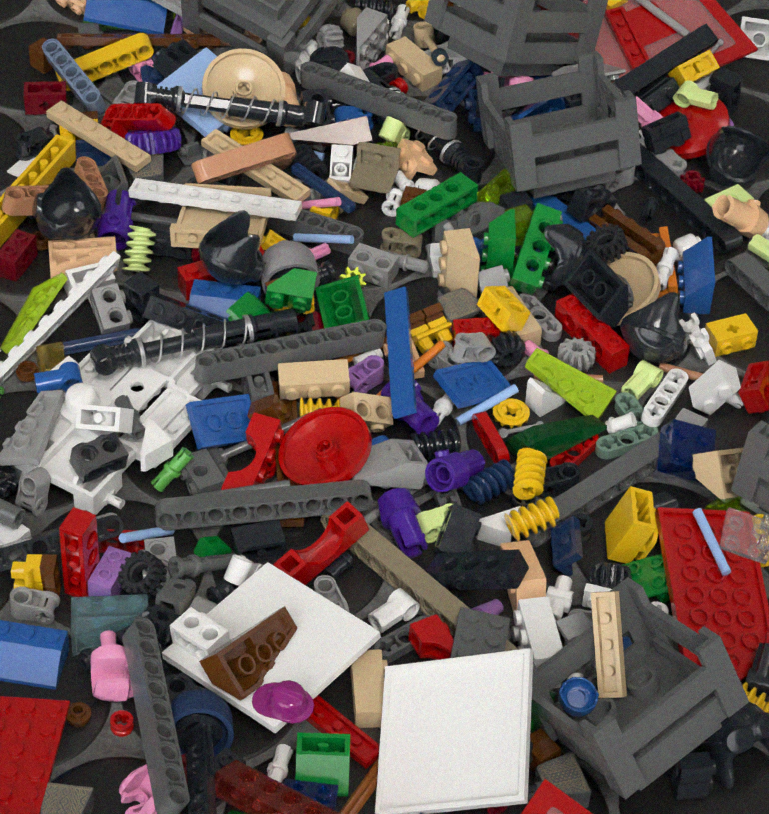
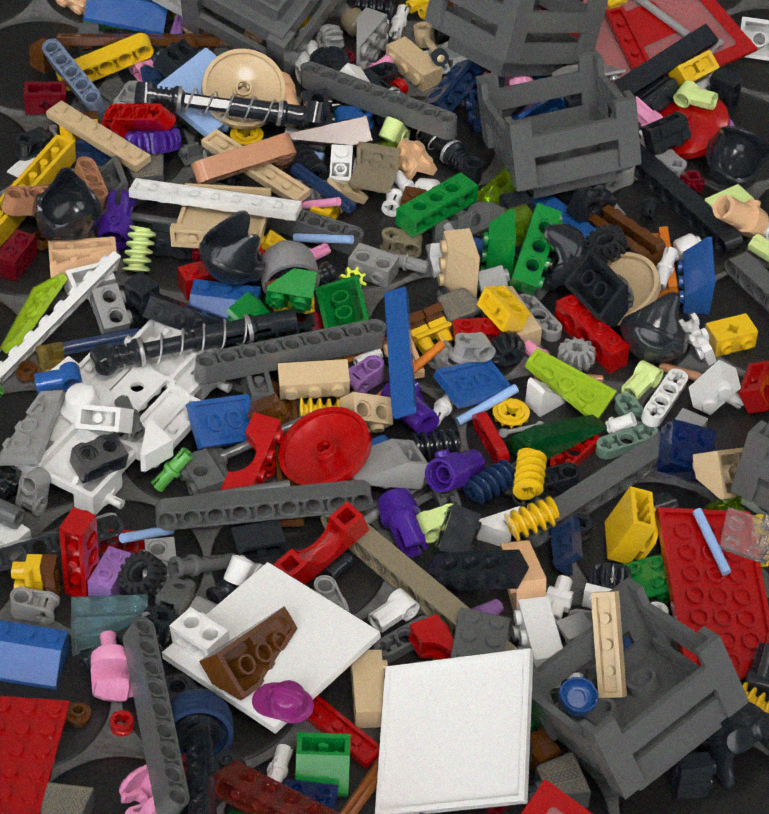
(211, 546): green slope -> none

